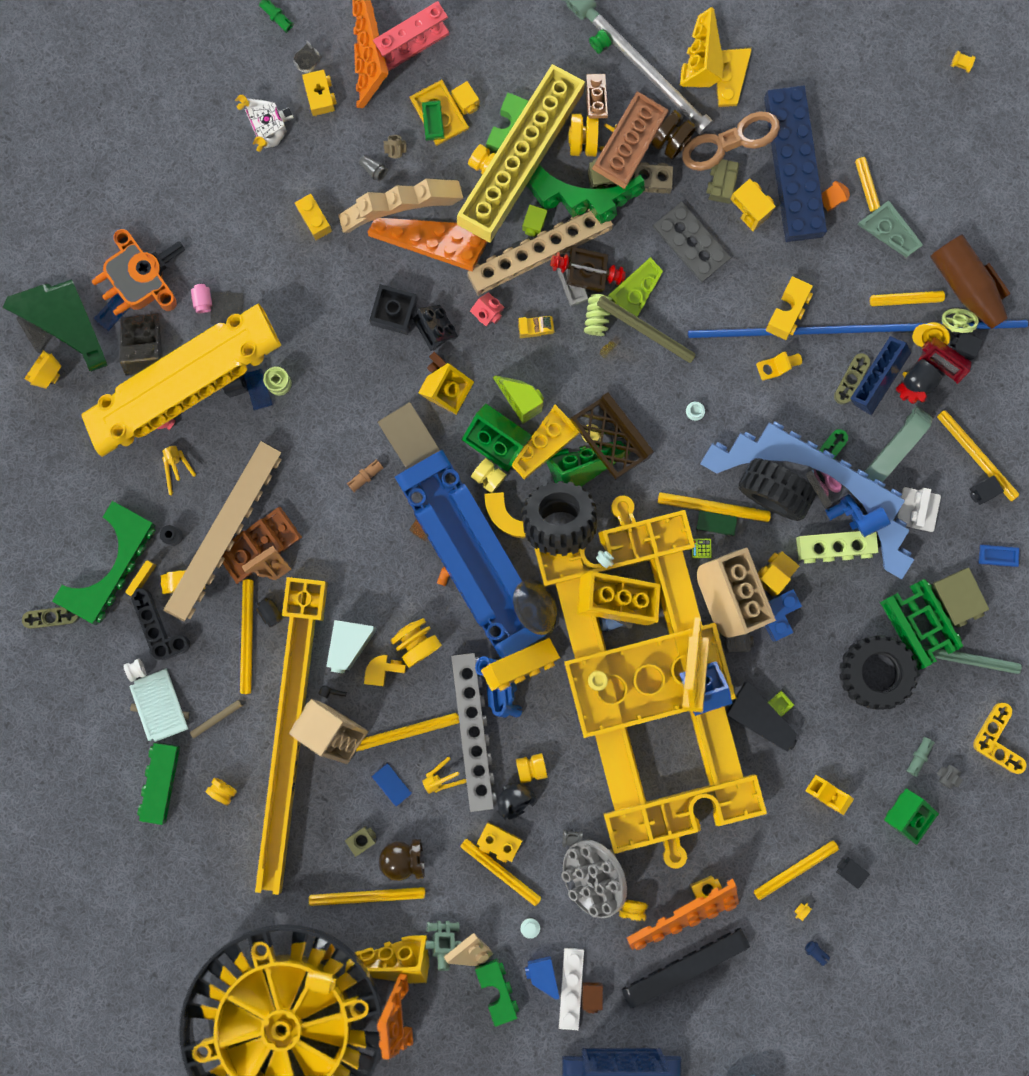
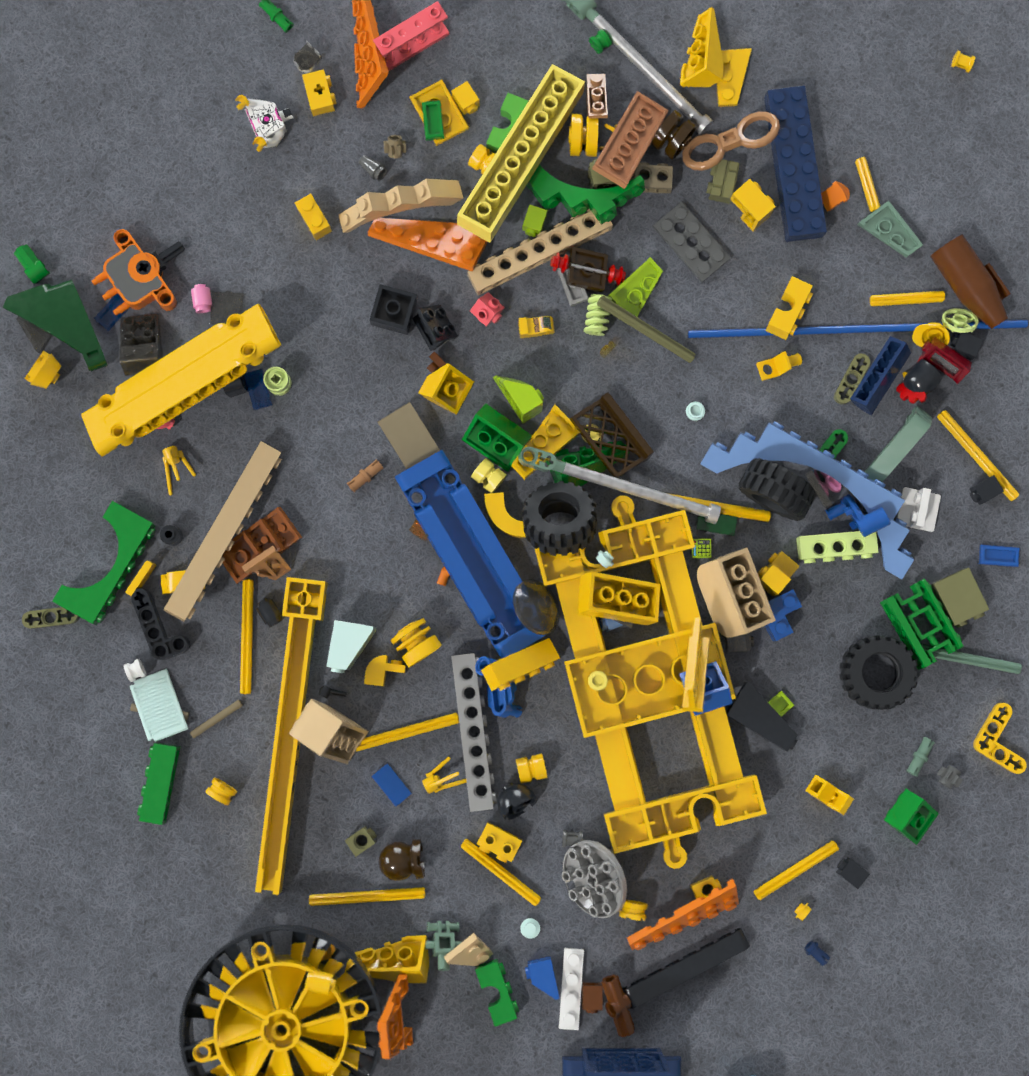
(33, 267): none -> green piece
(618, 1005): none -> reddish brown piece
(710, 512): none -> flat silver piece

